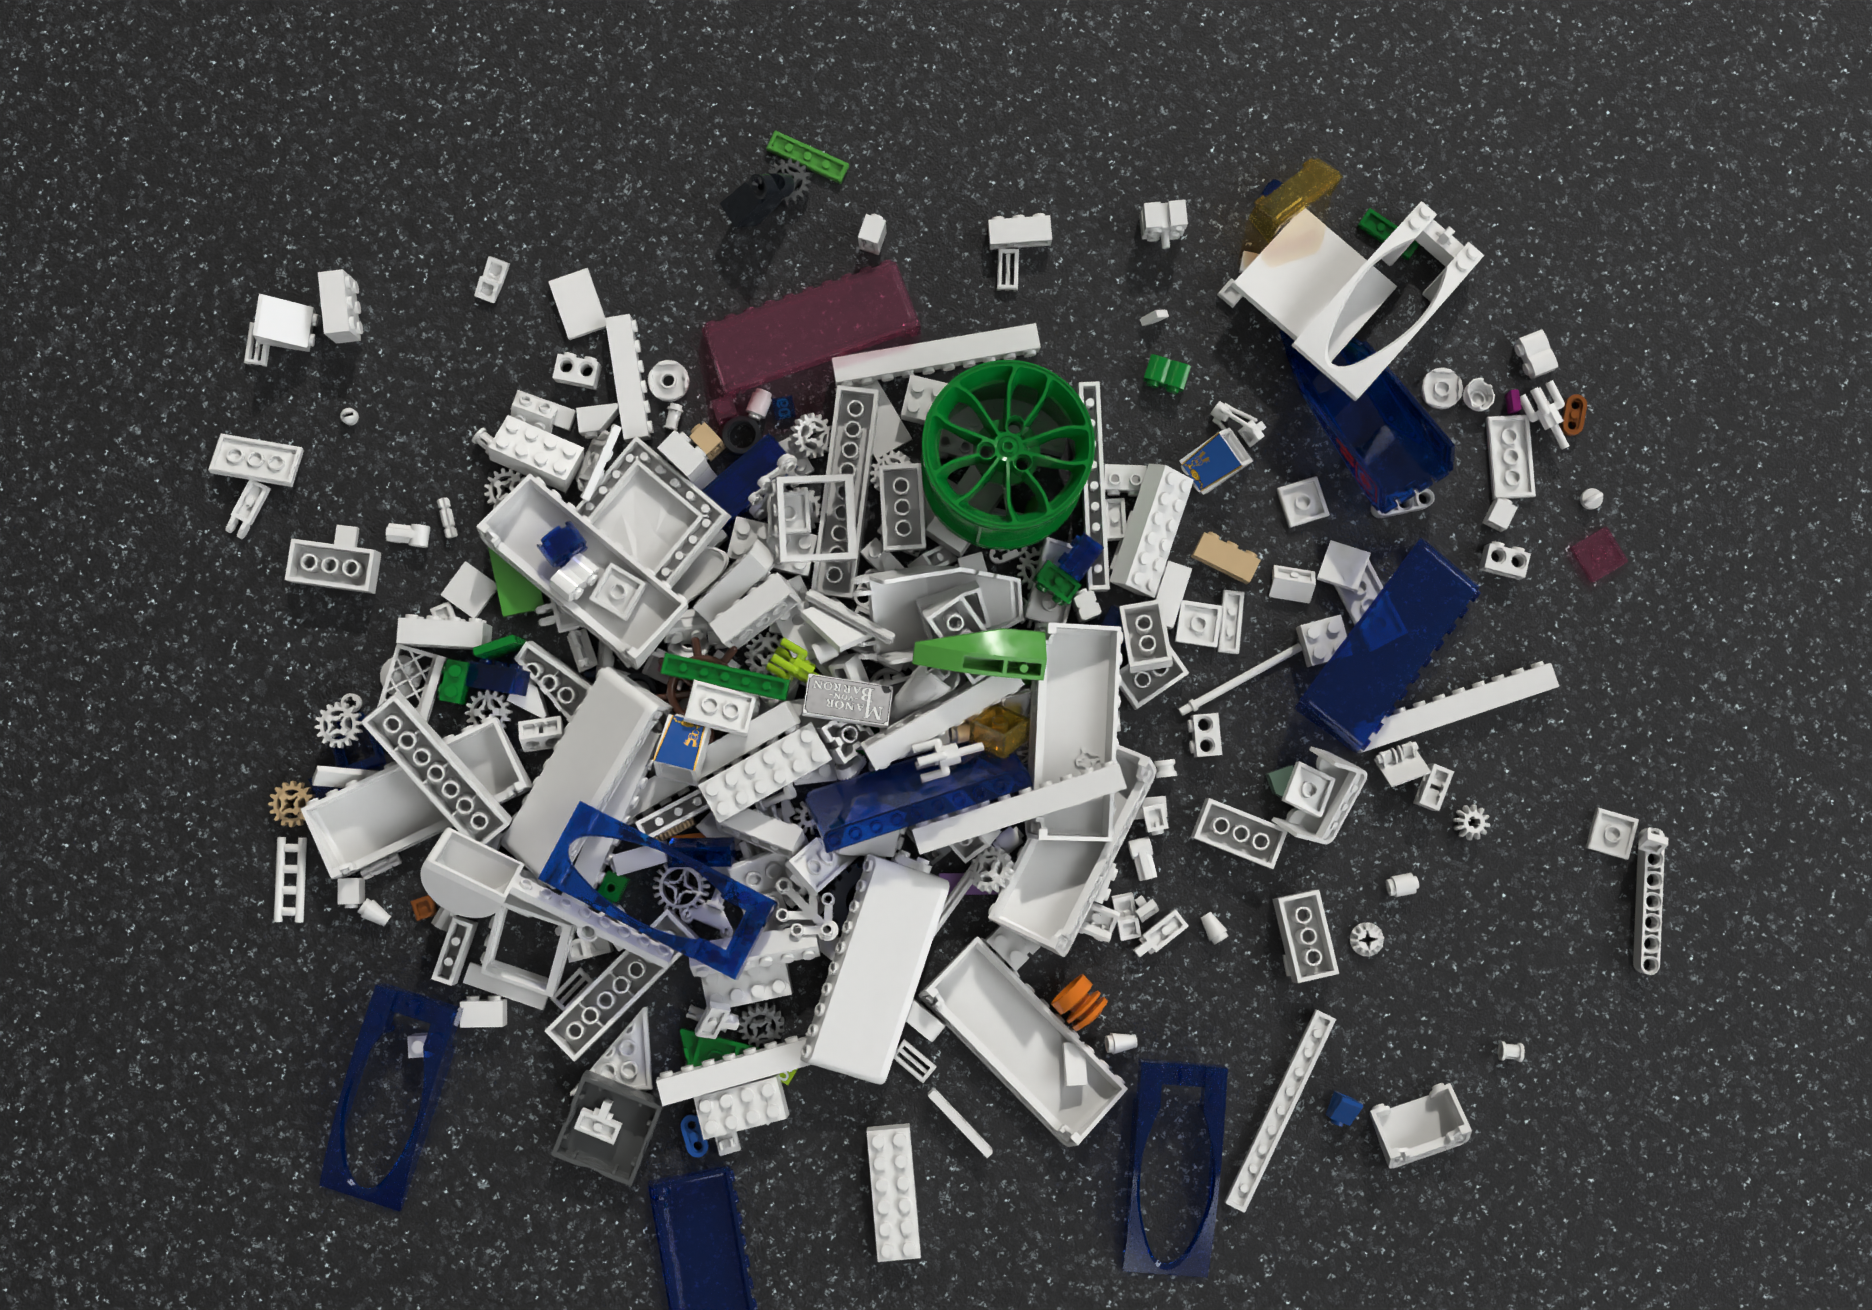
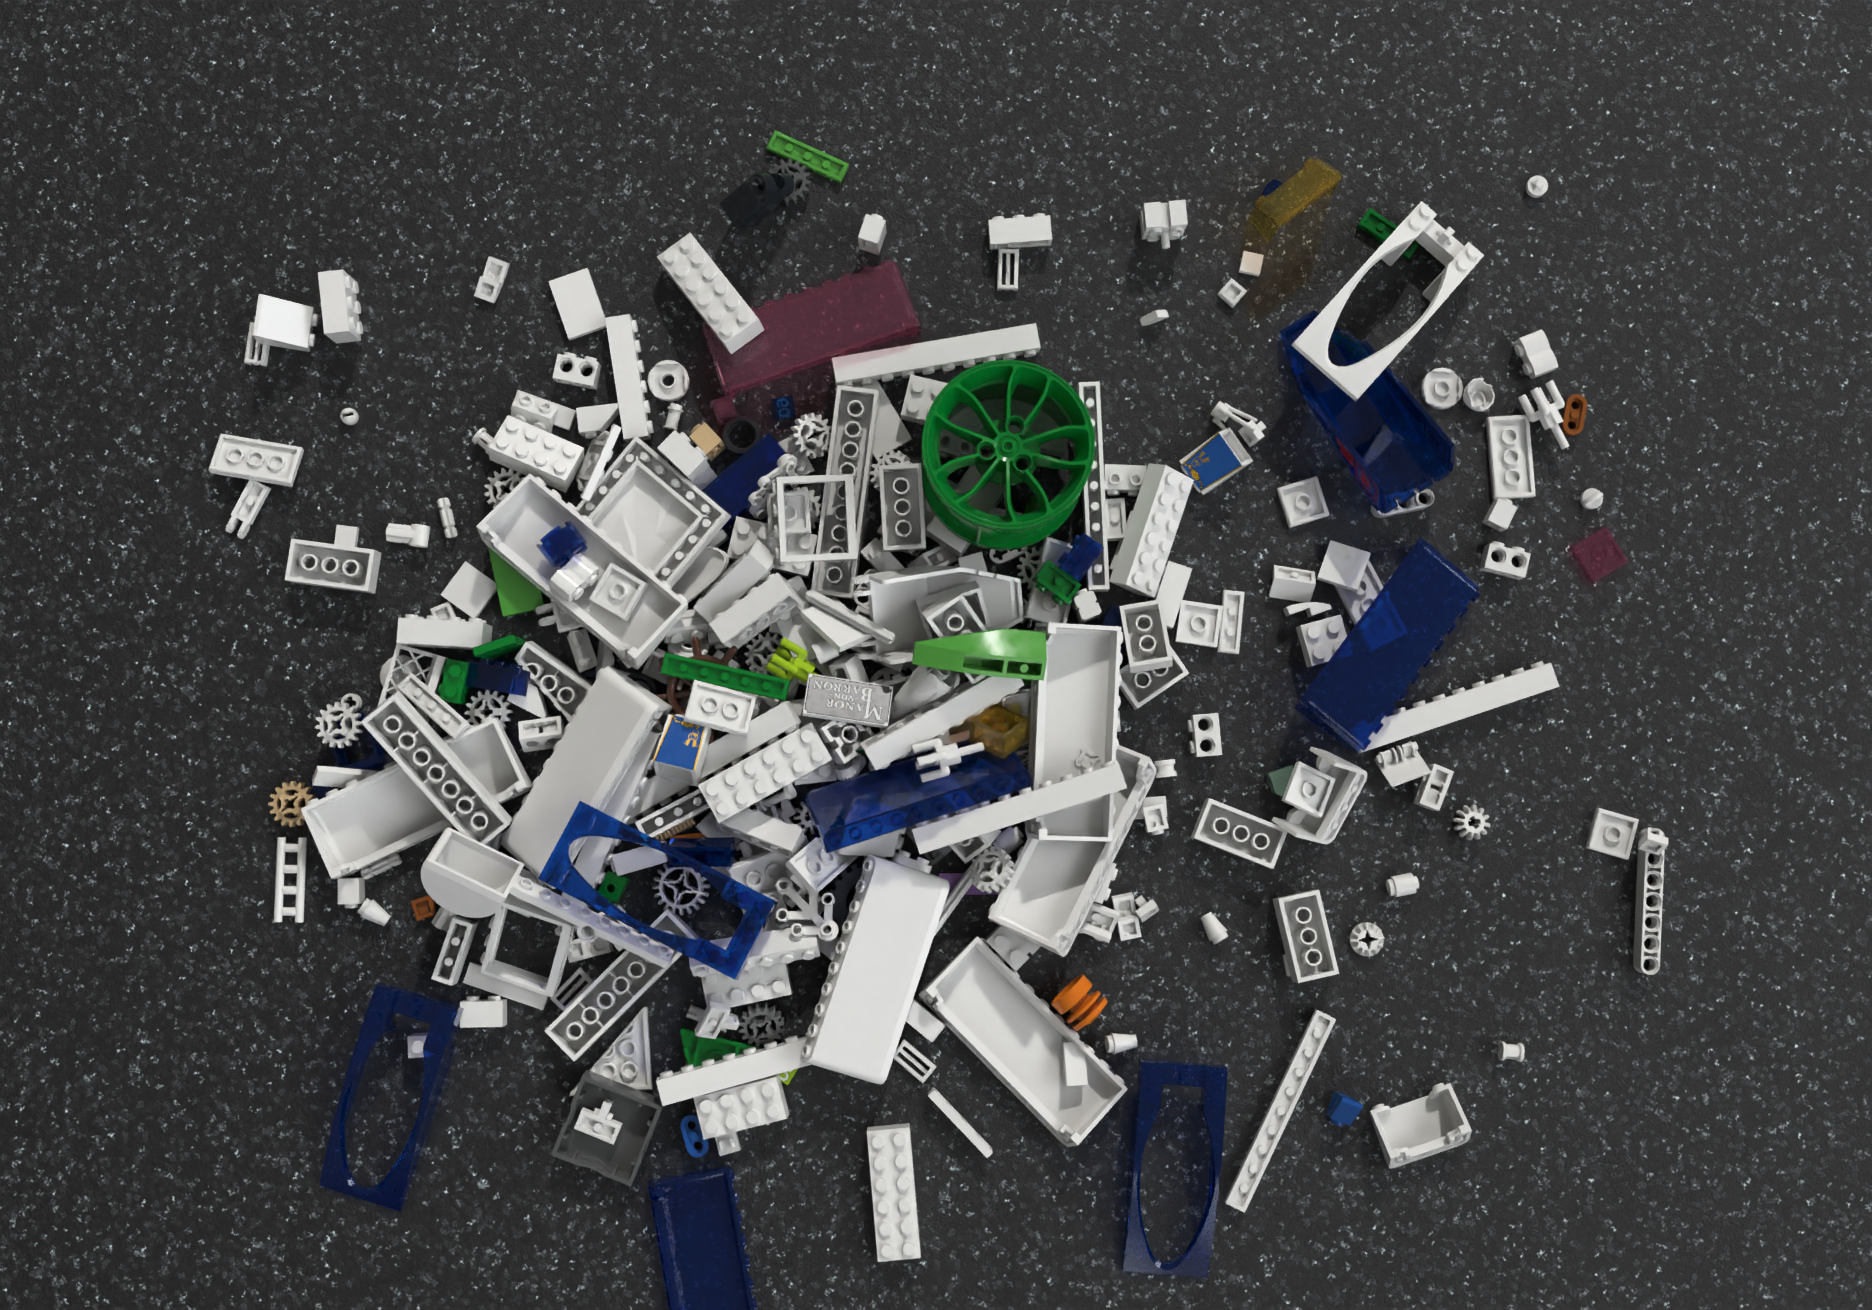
(433, 706): none -> white tile
(710, 293): none -> white brick
(711, 914): white axle -> none
(759, 404): white brick -> none
(959, 733): white cone -> none
(1141, 853): white piece -> none
(1161, 933): white hinge -> none
(1166, 373): green brick -> none
(1194, 704): white bar -> none
(1226, 557): tan brick -> none
(1302, 275): white tile -> none
(1311, 608): none -> white slope
(1513, 401): magenta tile -> none
(1536, 186): none -> white tile

